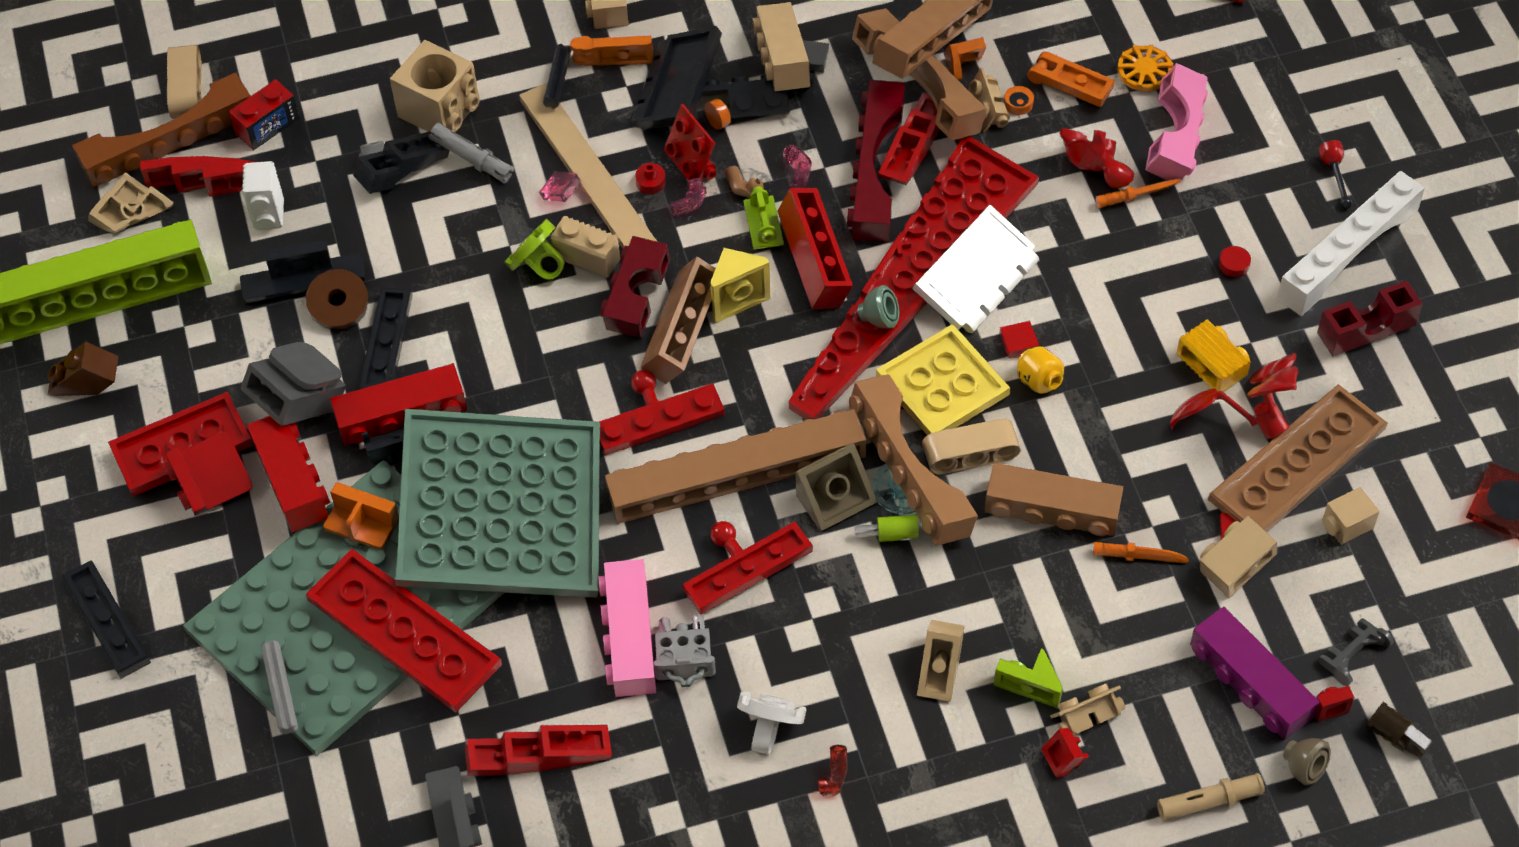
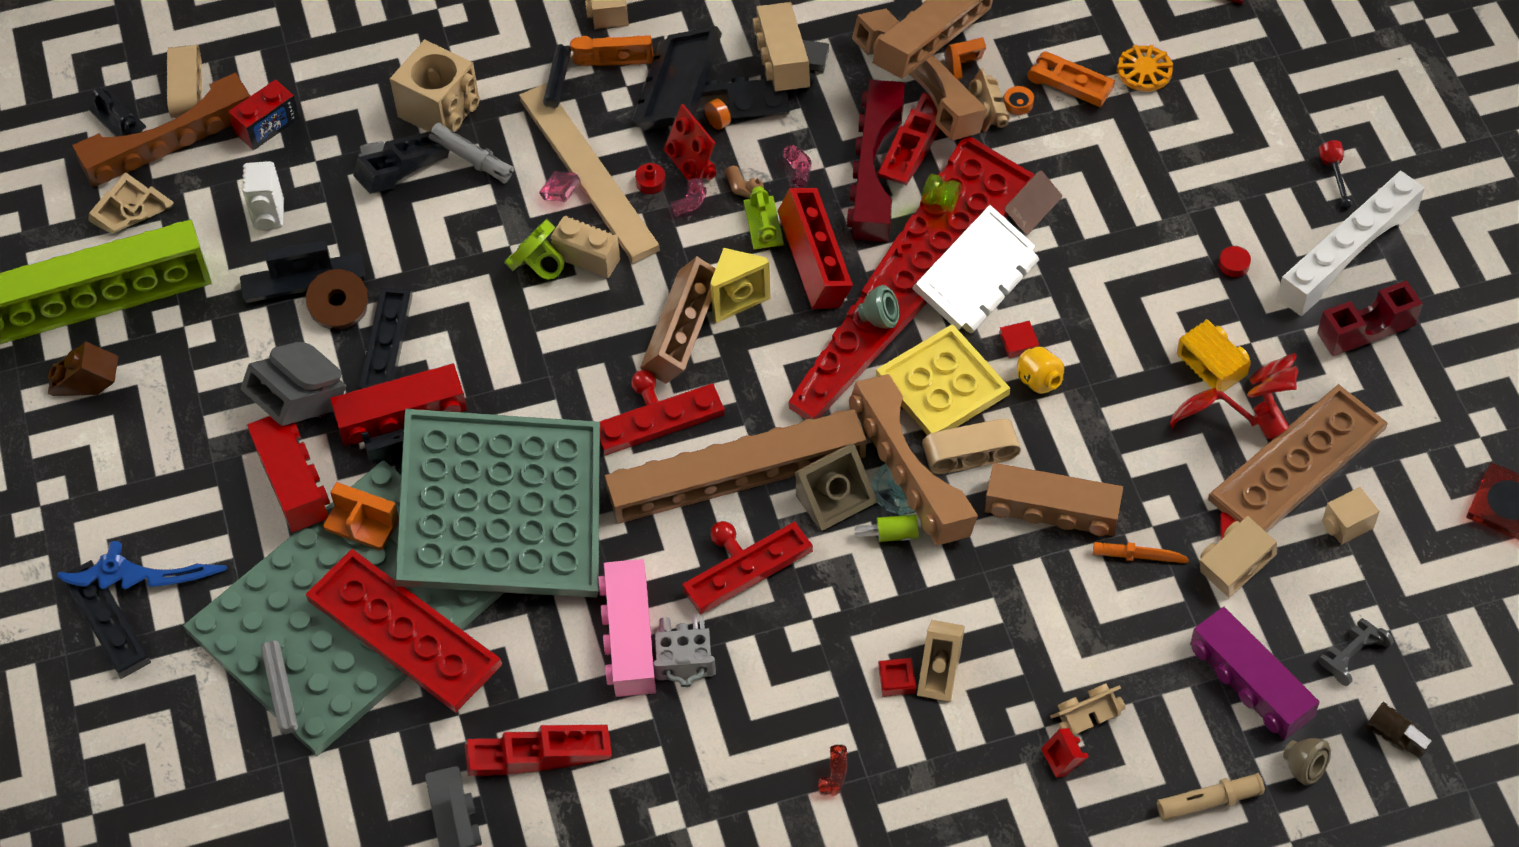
(114, 114): none -> black hinge
(115, 567): none -> blue piece
(144, 450): red plate -> none
(191, 173): red slope -> none
(208, 473): red bracket -> none
(641, 263): dark red arch -> none
(770, 712): white tile -> none
(897, 677): none -> red tile
(941, 192): none -> clear neon green wheel
(1033, 202): none -> reddish brown sticker
(1037, 684): lime slope -> none
(1096, 156): red animal -> none
(1129, 193): orange piece -> none
(1183, 97): bright pink arch -> none
(1334, 702): red plate -> none

